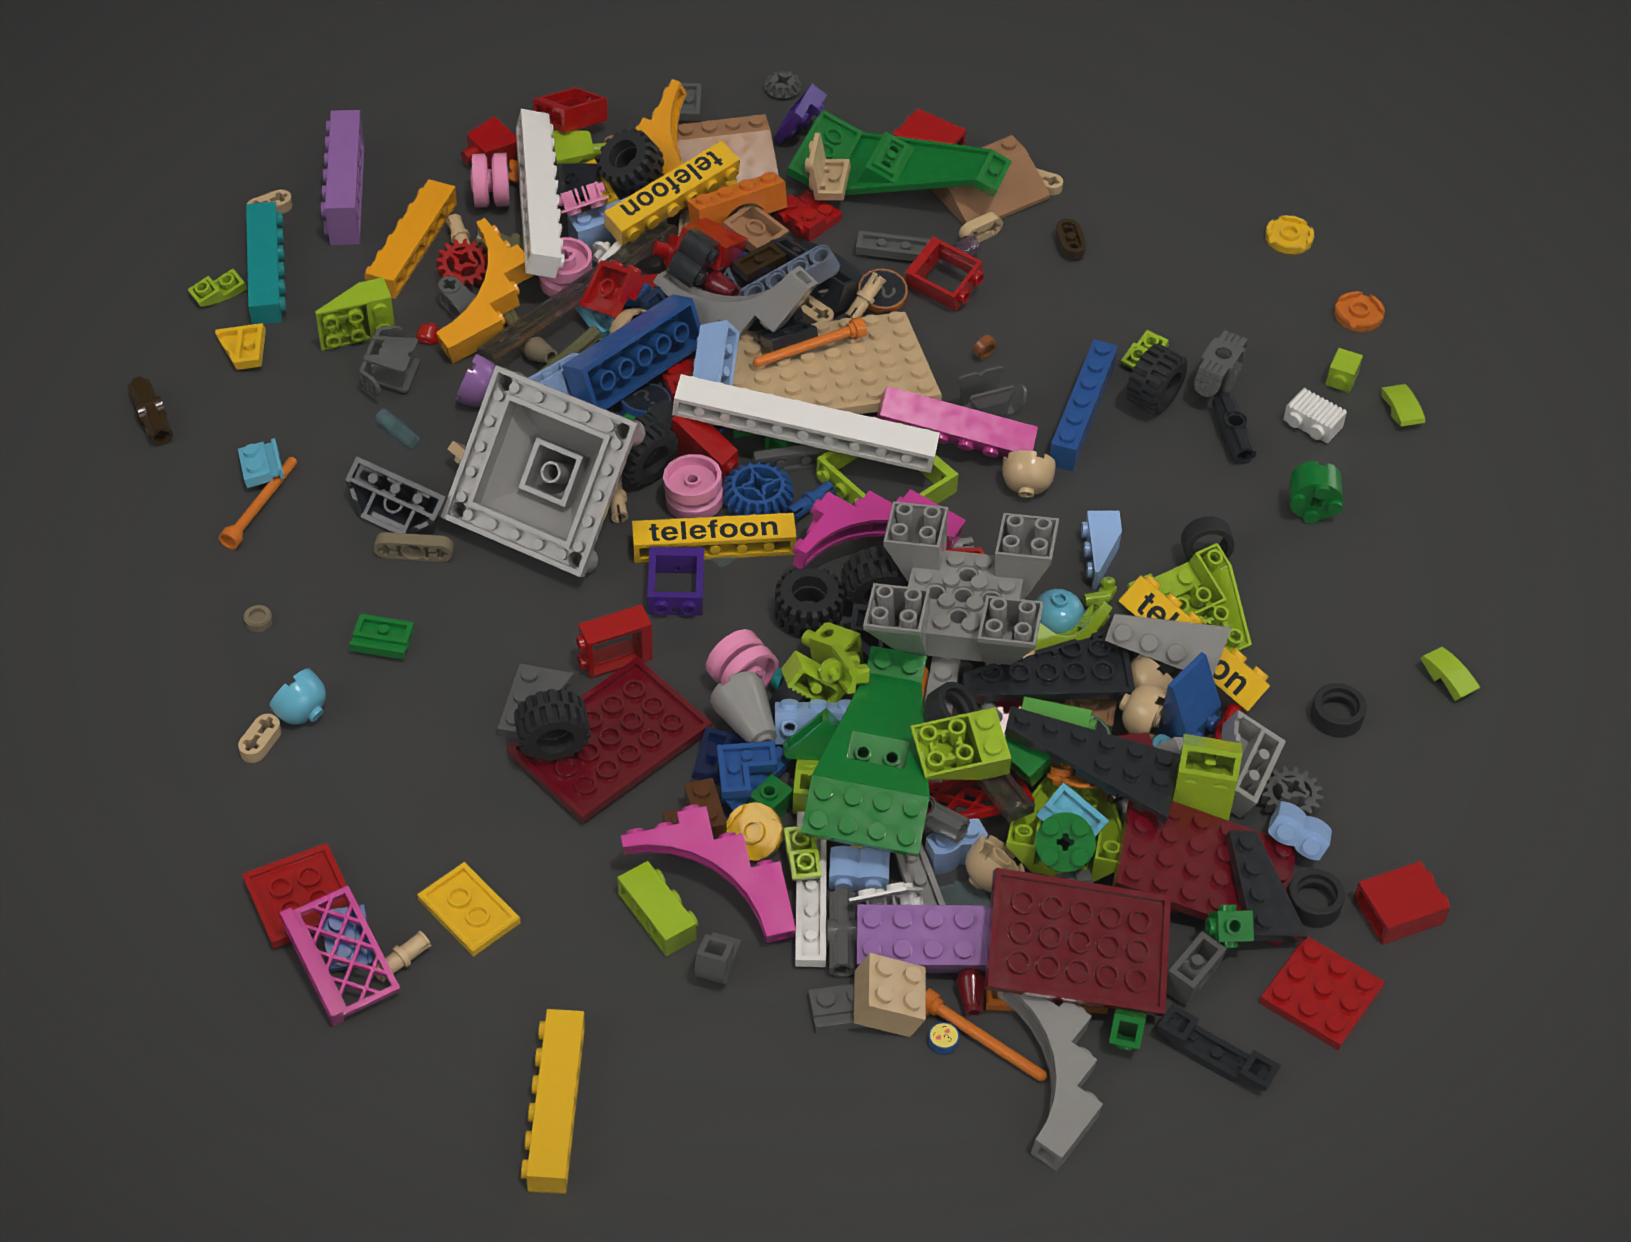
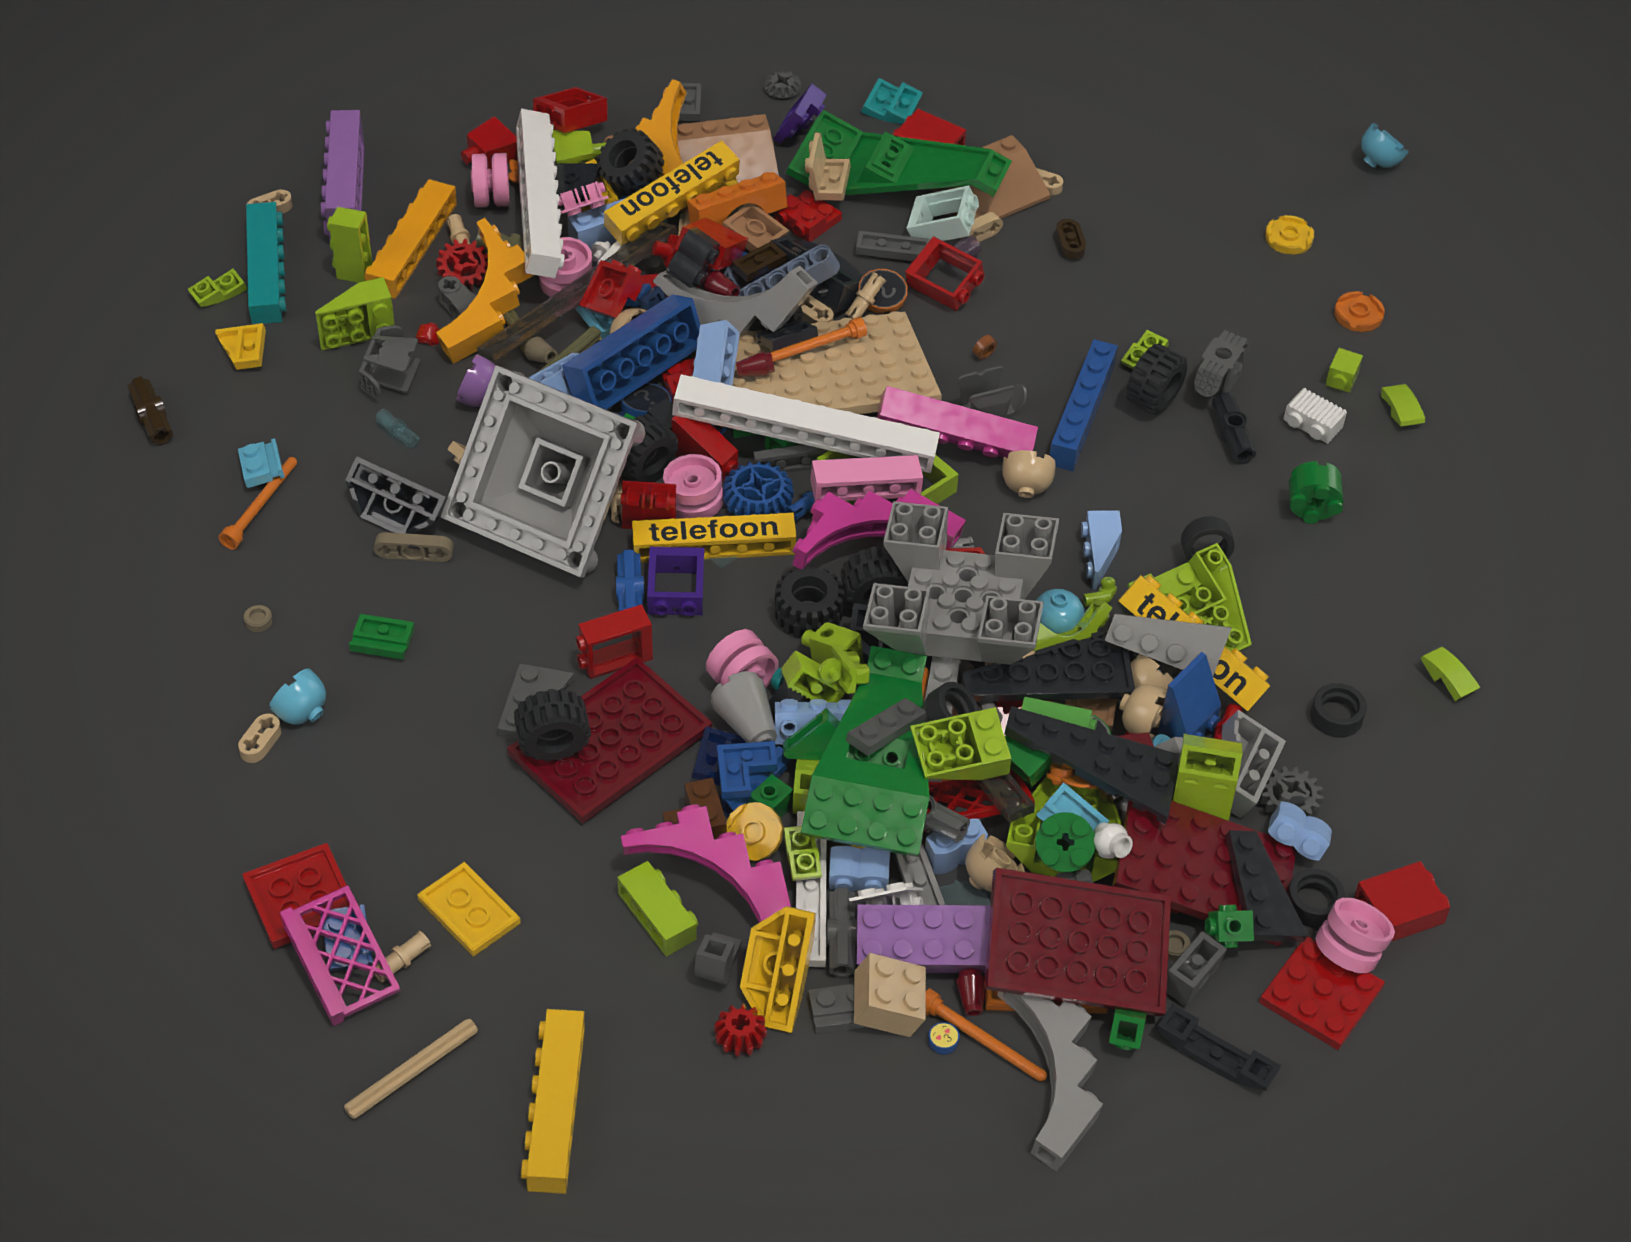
(350, 244): none -> lime brick
(410, 1068): none -> tan axle
(629, 580): none -> blue piece
(647, 501): none -> red hinge
(740, 1030): none -> red gear
(756, 365): none -> dark red cone
(779, 965): none -> yellow wedge
(855, 477): none -> bright pink brick
(886, 726): none -> dark grey plate
(890, 102): none -> teal slope
(940, 203): none -> light aqua window
(1112, 840): none -> white animal
(1177, 944): none -> dark tan tile
(1355, 935): none -> bright pink wheel
(1381, 148): none -> medium azure cylinder

